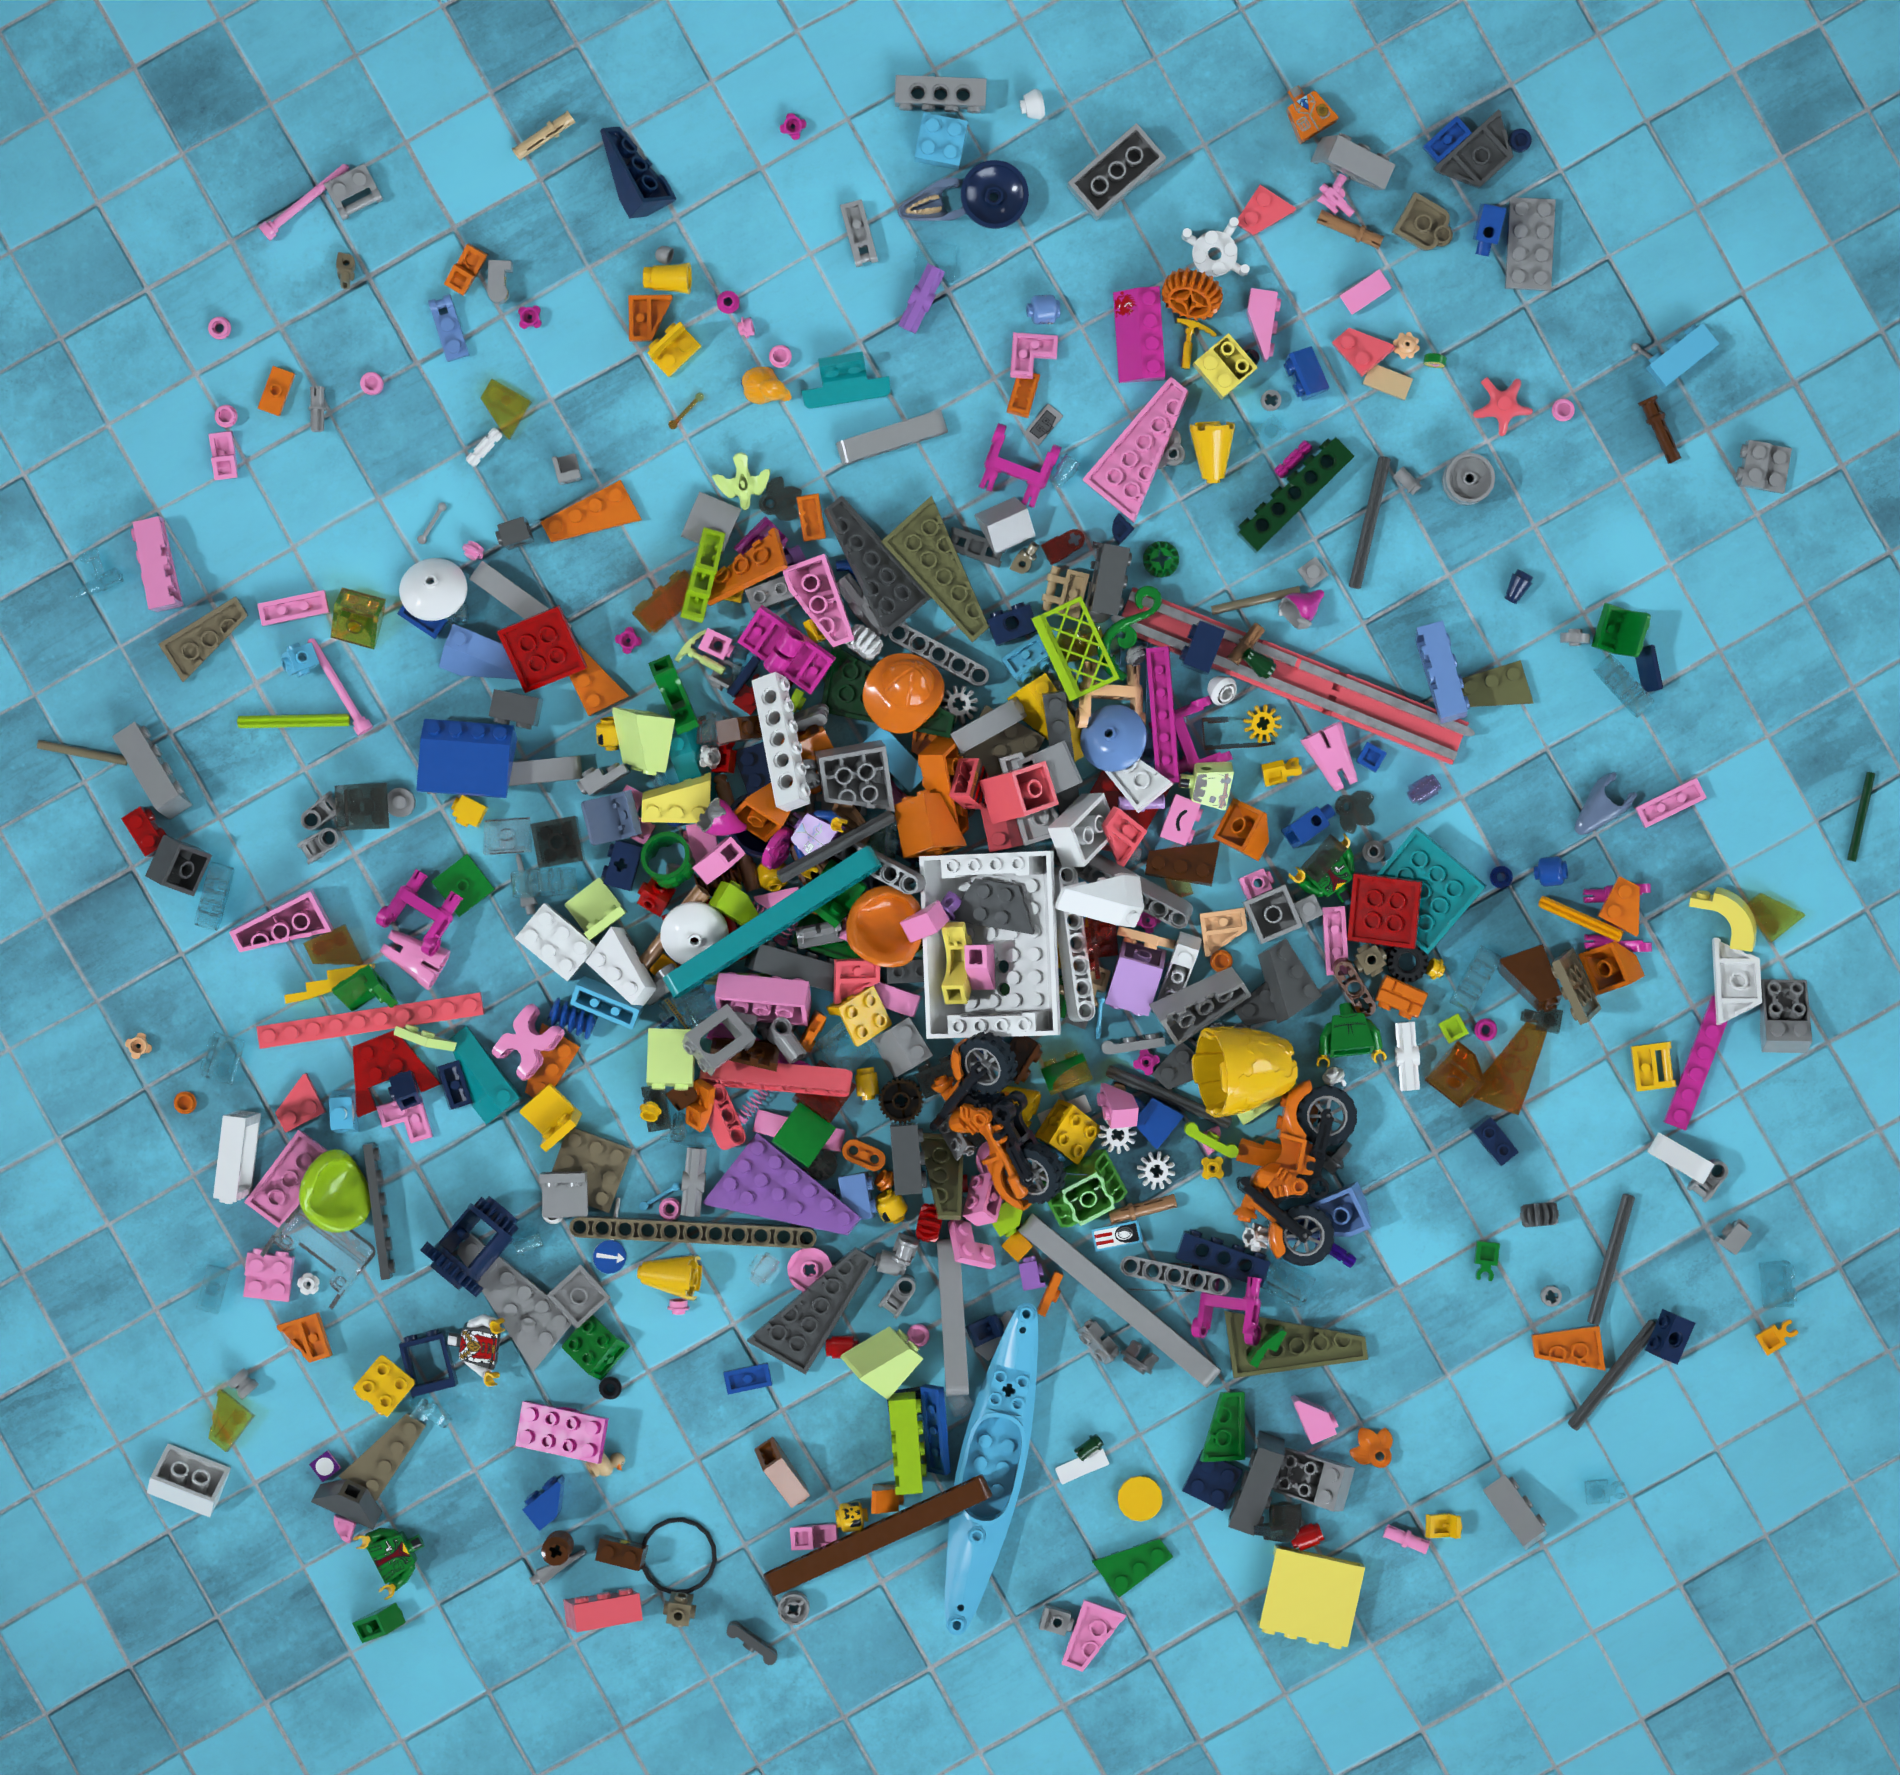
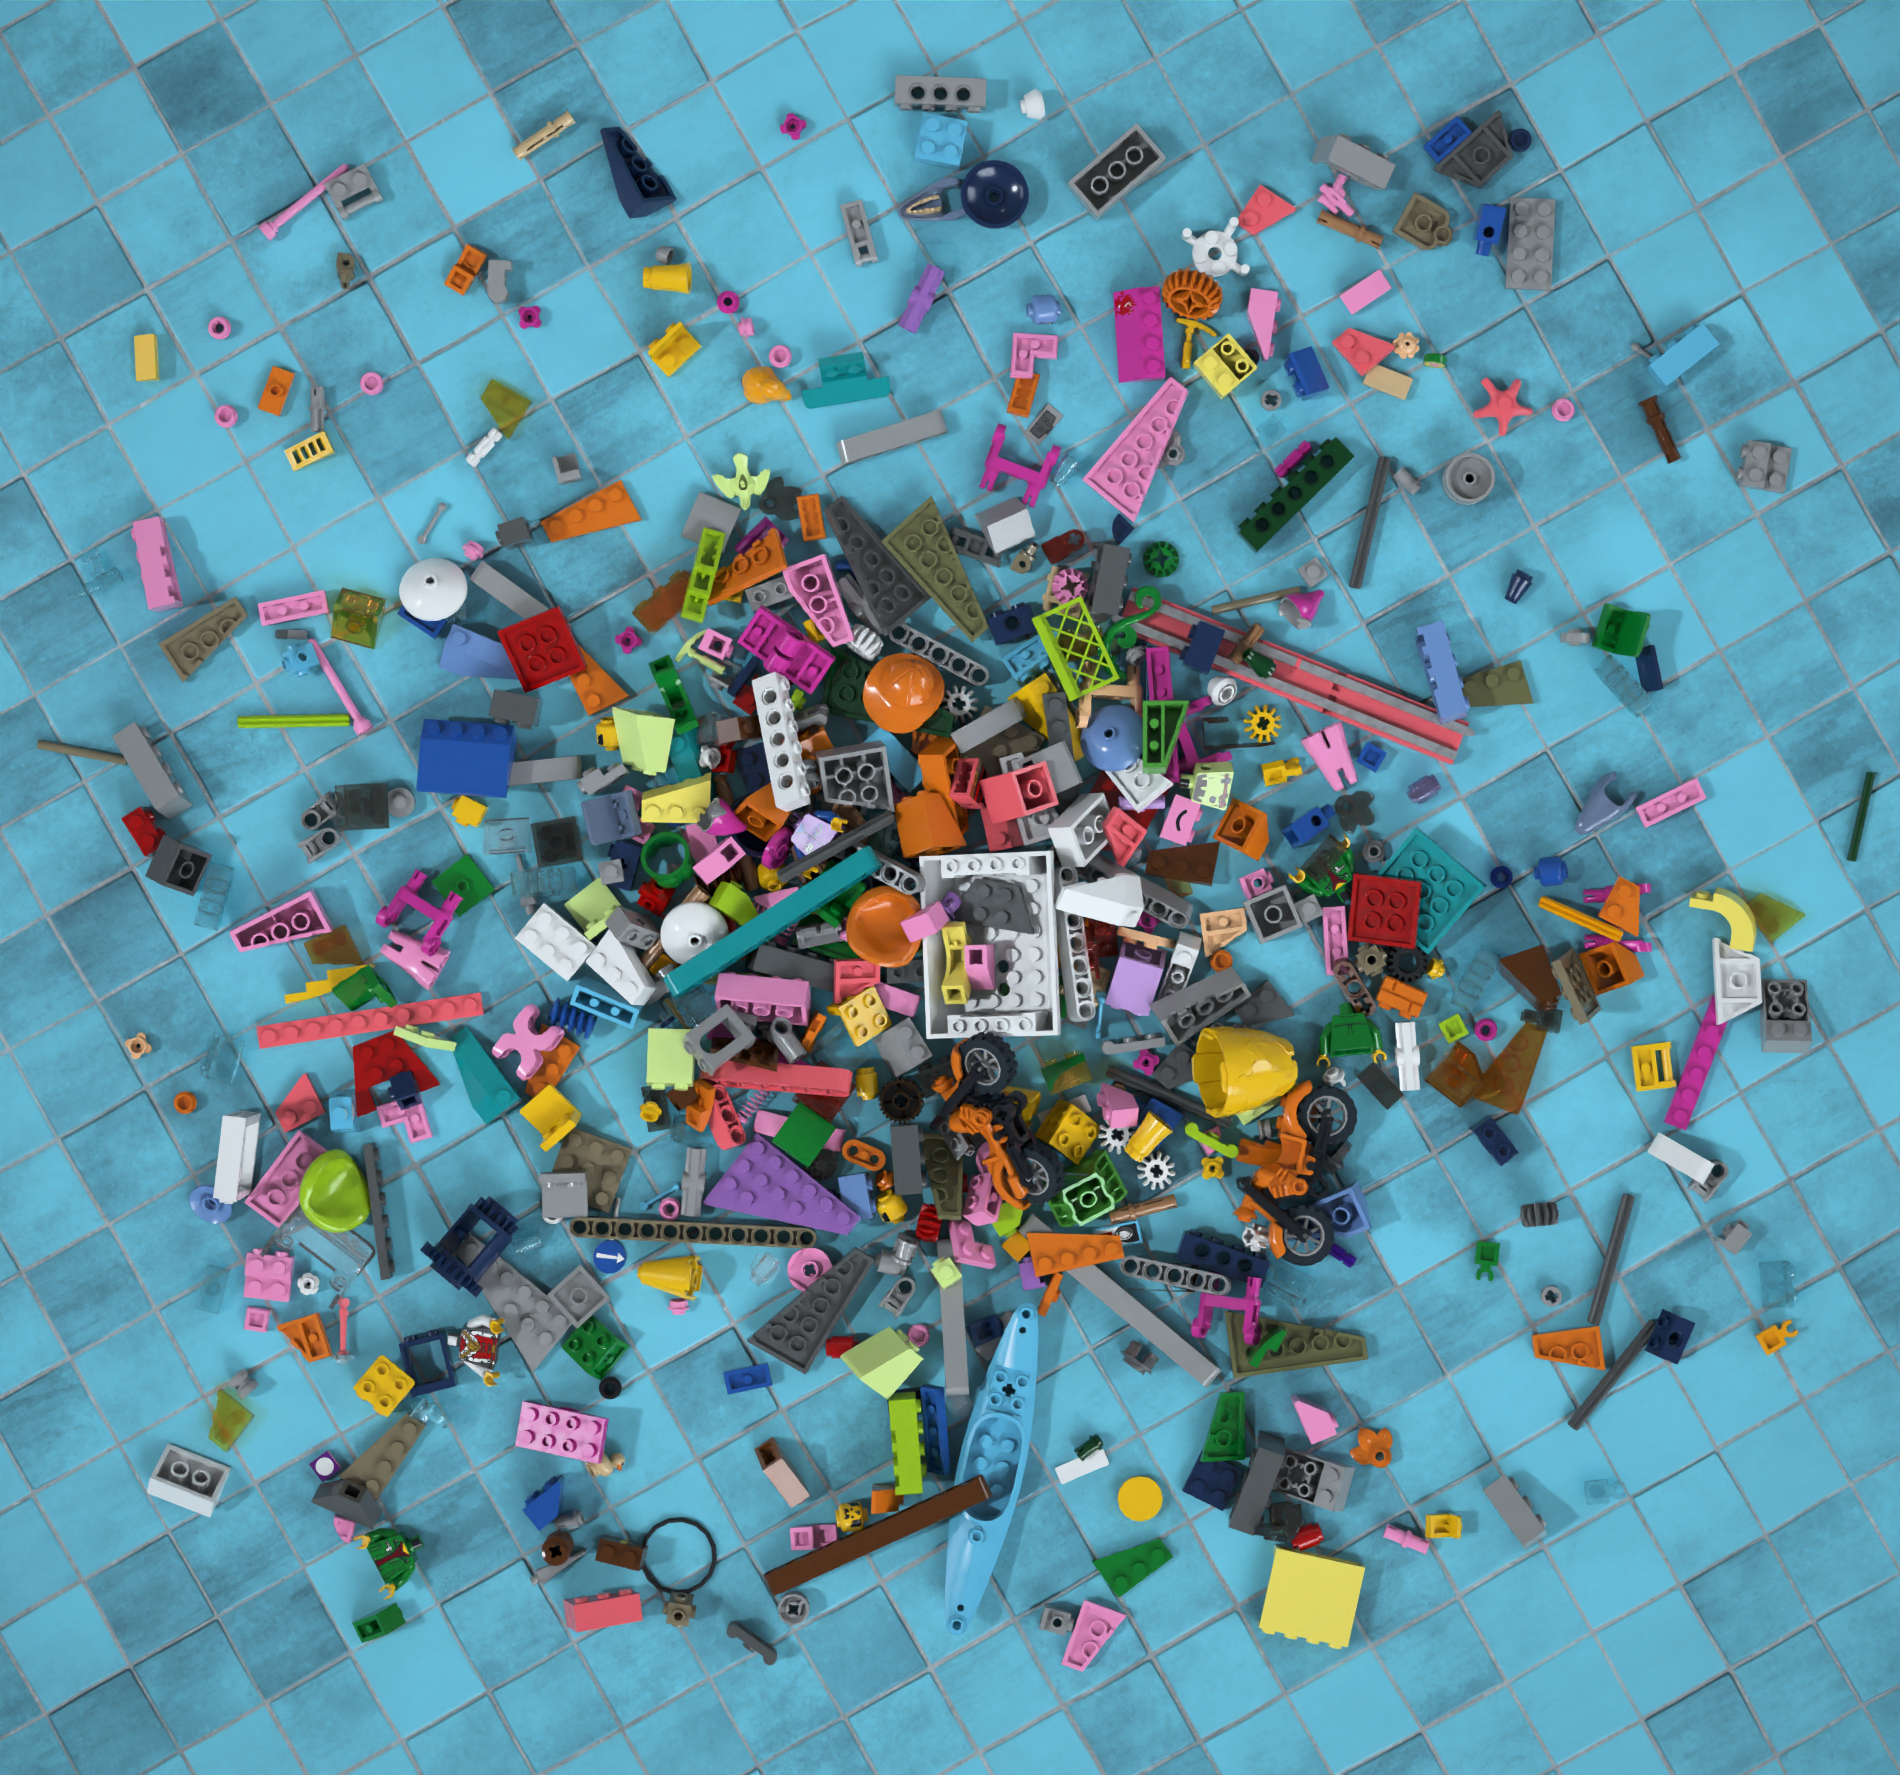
(146, 357): none -> yellow slope
(207, 1207): none -> medium blue dish
(223, 455): bright pink slope -> none
(257, 1319): none -> bright pink tile
(291, 634): none -> dark grey tile
(312, 440): none -> yellow slope
(343, 1356): none -> coral piece
(449, 329): medium blue plate -> none
(454, 1085): dark blue slope -> none
(569, 1520): none -> light grey pin
(611, 871): none -> light grey plate
(632, 928): none -> light grey brick
(646, 315): orange wing -> none
(673, 424): hinge -> none
(794, 555): medium lavender piece -> none
(945, 1272): none -> yellowish green brick
(1026, 1051): reddish brown bracket -> none
(1060, 581): none -> bright pink gear
(1065, 1252): none -> orange wing
(1090, 1335): light grey hinge -> none
(1147, 1136): none -> yellow plant
(1160, 733): none -> bright green wedge
(1212, 448): yellow cone -> none
(1264, 1129): none -> light grey bush
(1287, 980): dark grey wedge -> none
(1309, 114): orange torso -> none
(1379, 1085): none -> clear smoke plate

